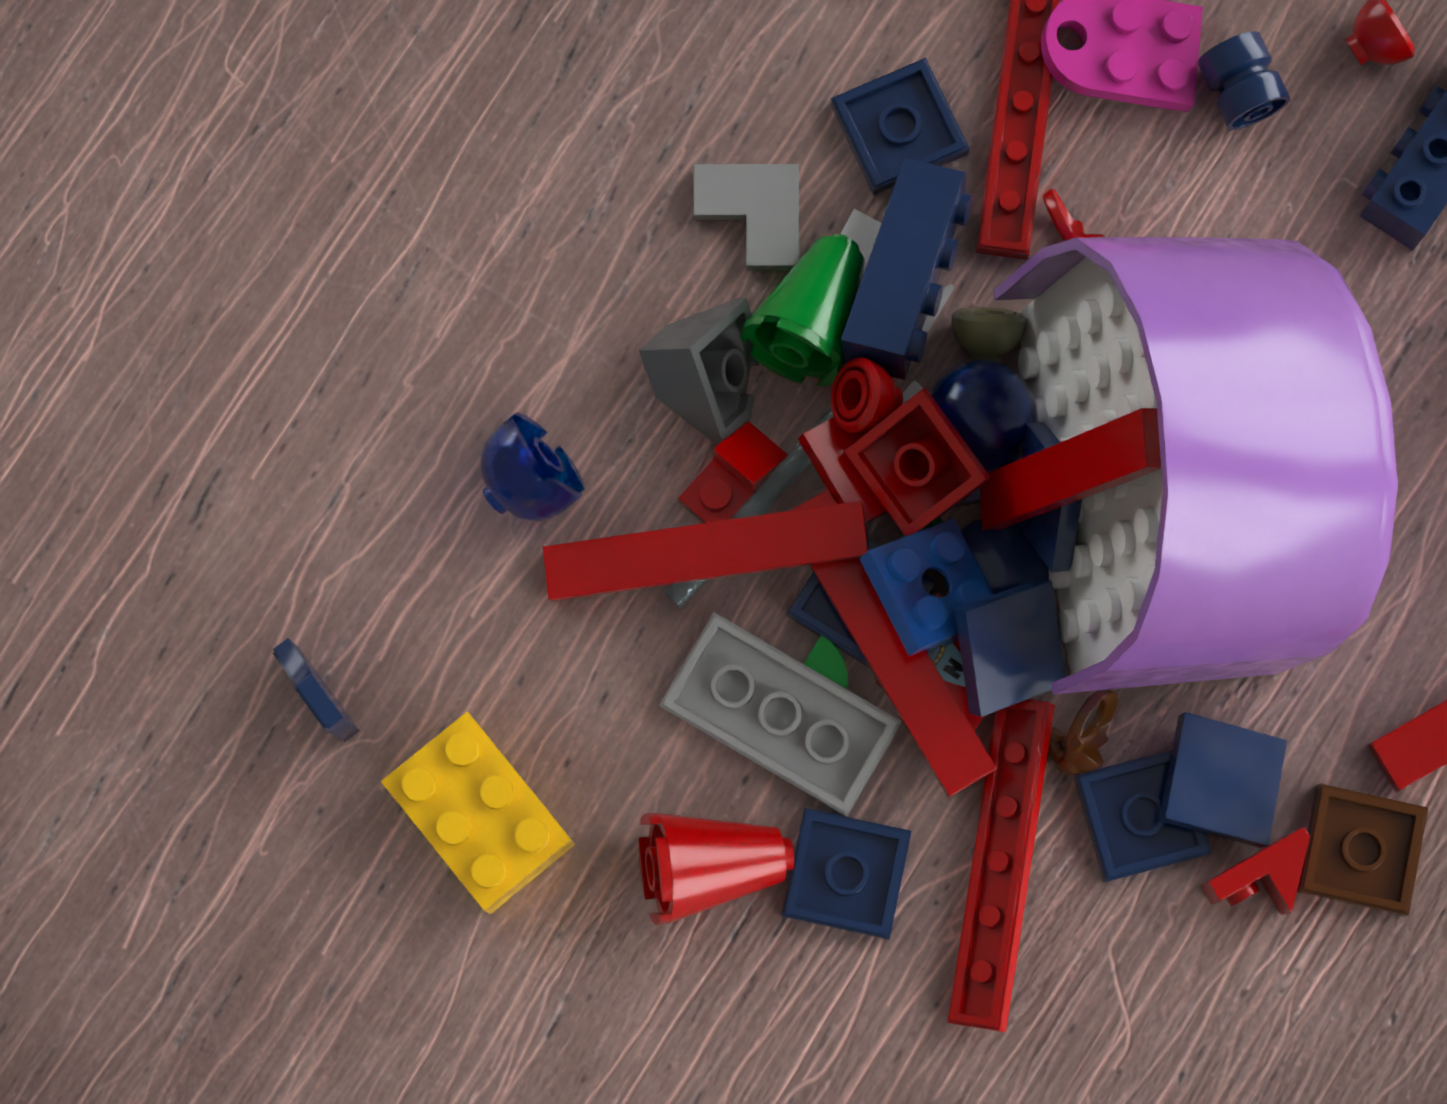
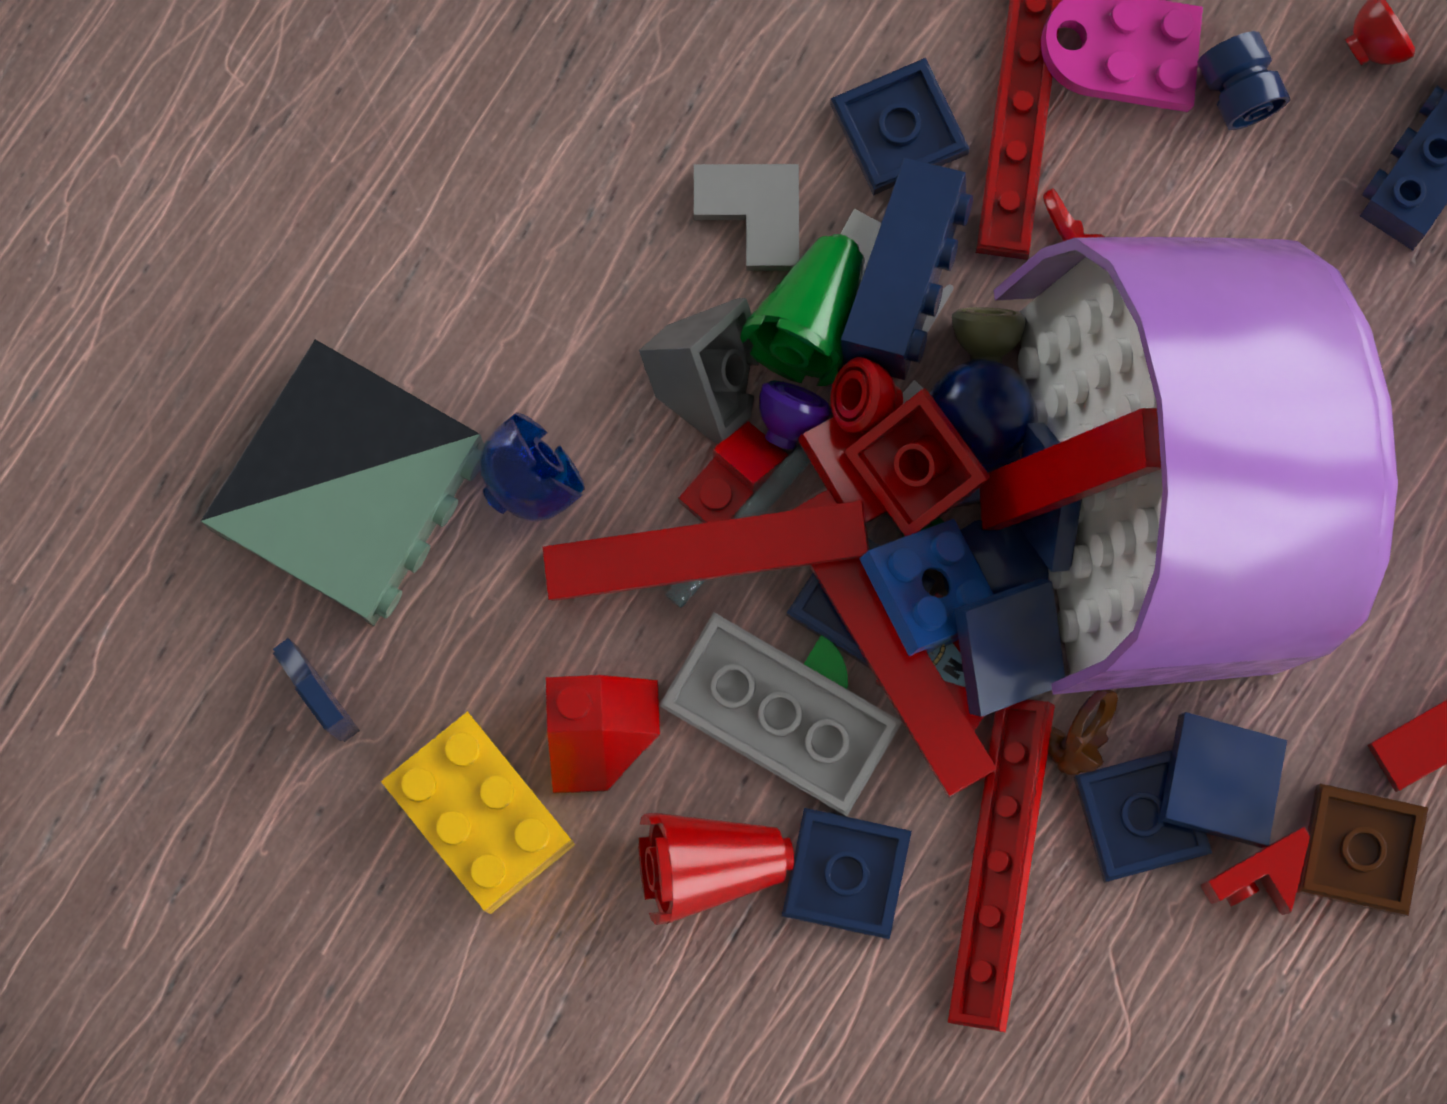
(346, 482): none -> panel
(598, 728): none -> red slope
(790, 412): none -> dark purple brick

